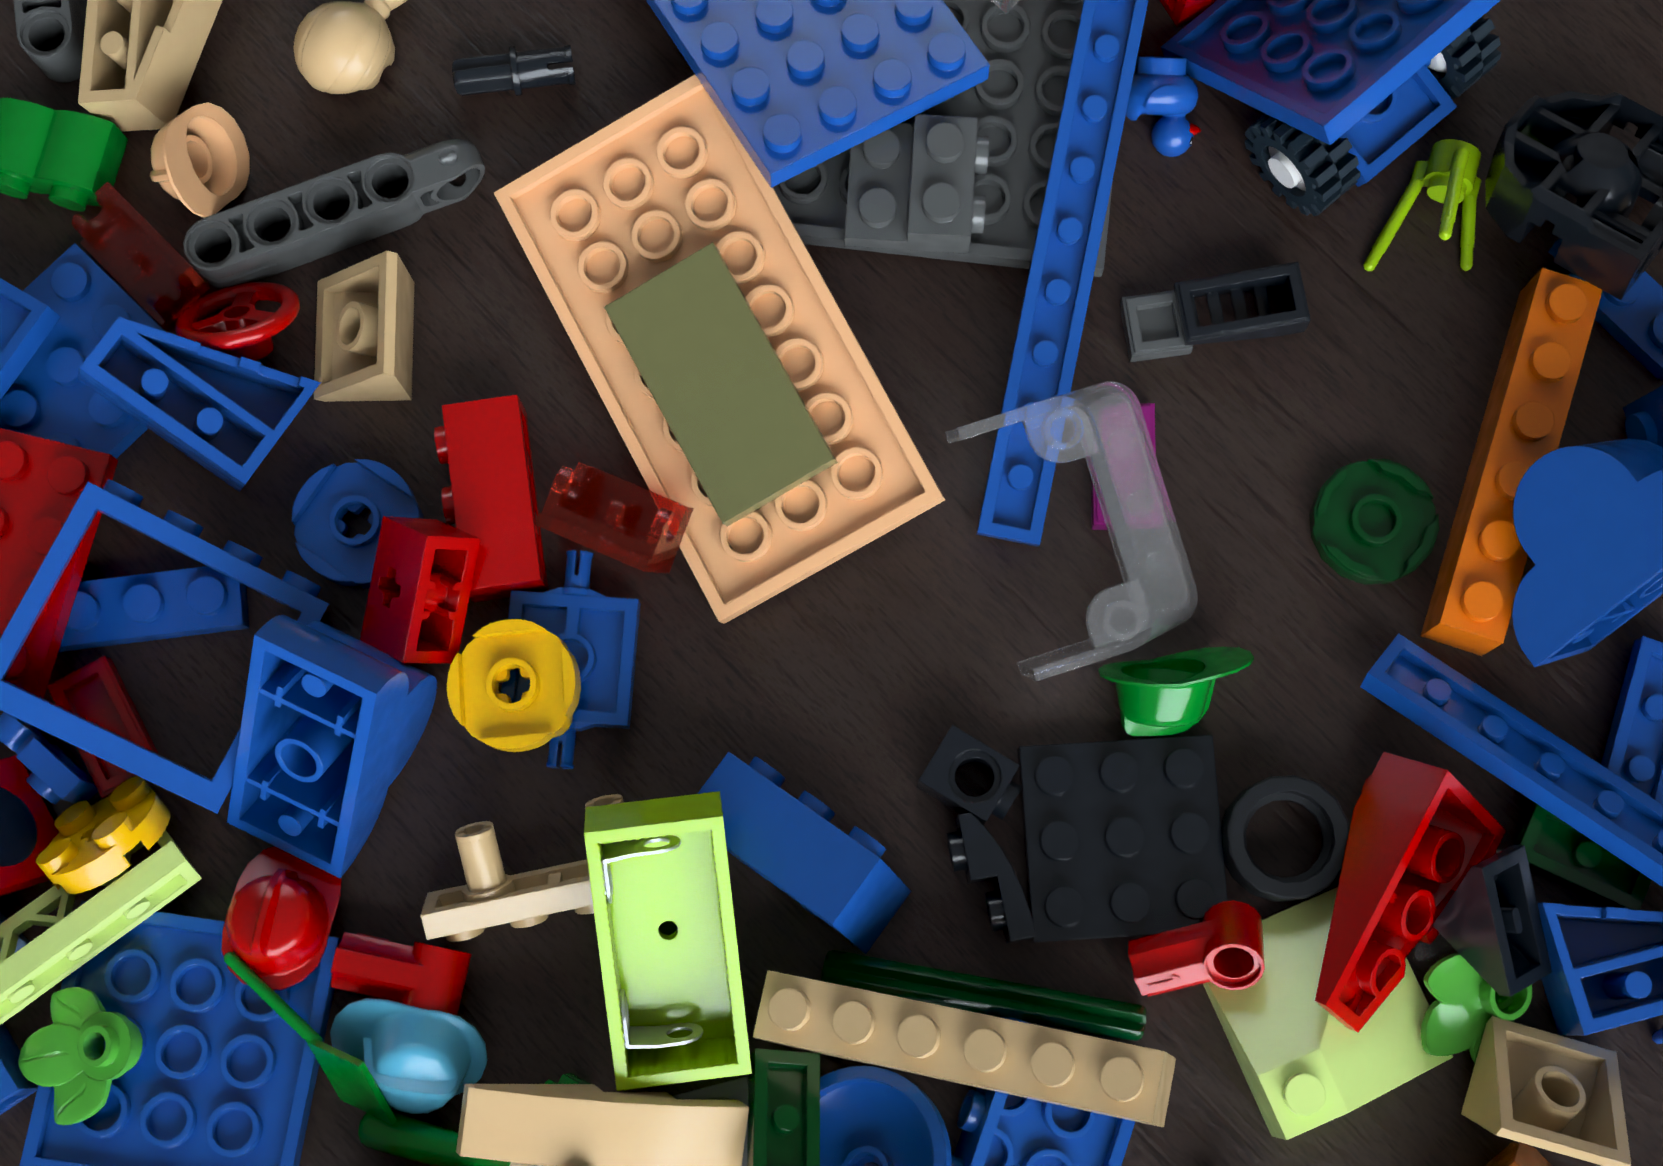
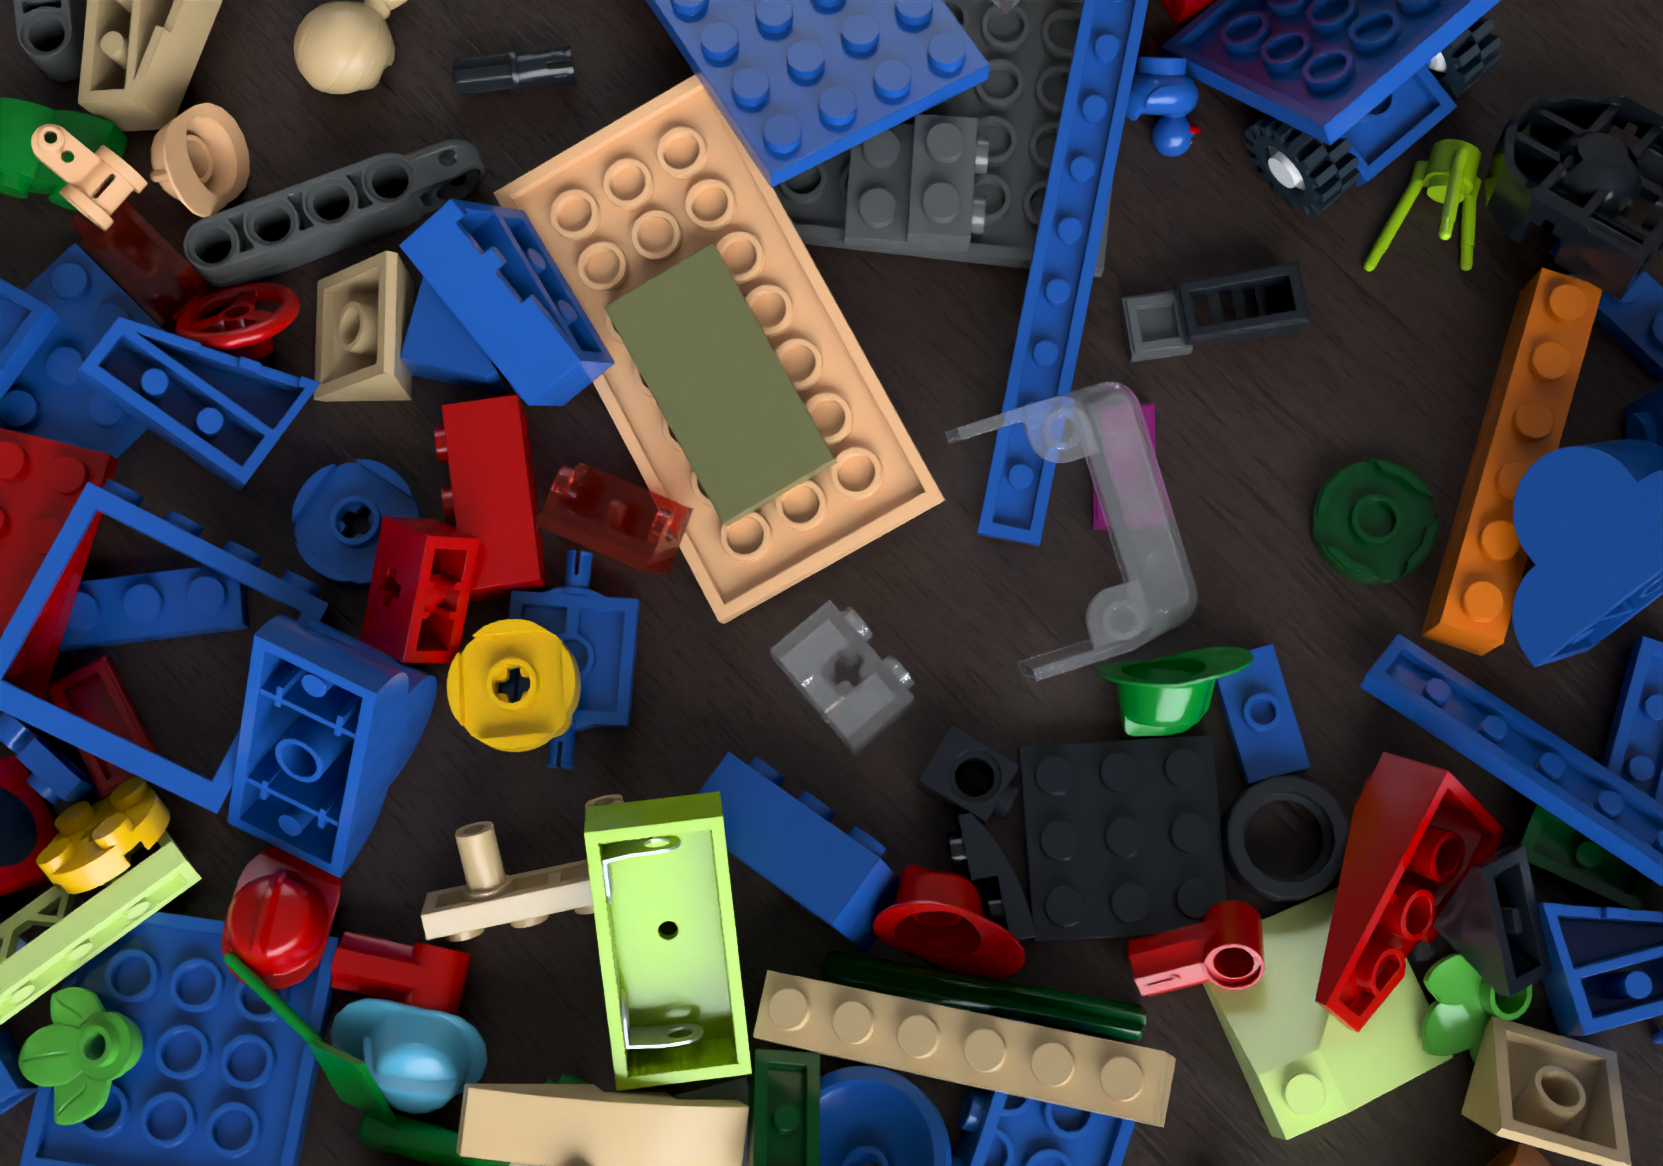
(86, 173): none -> light nougat piece
(443, 349): none -> blue slope
(510, 299): none -> blue wedge
(809, 662): none -> clear brick
(945, 924): none -> red piece
(1261, 719): none -> blue plate

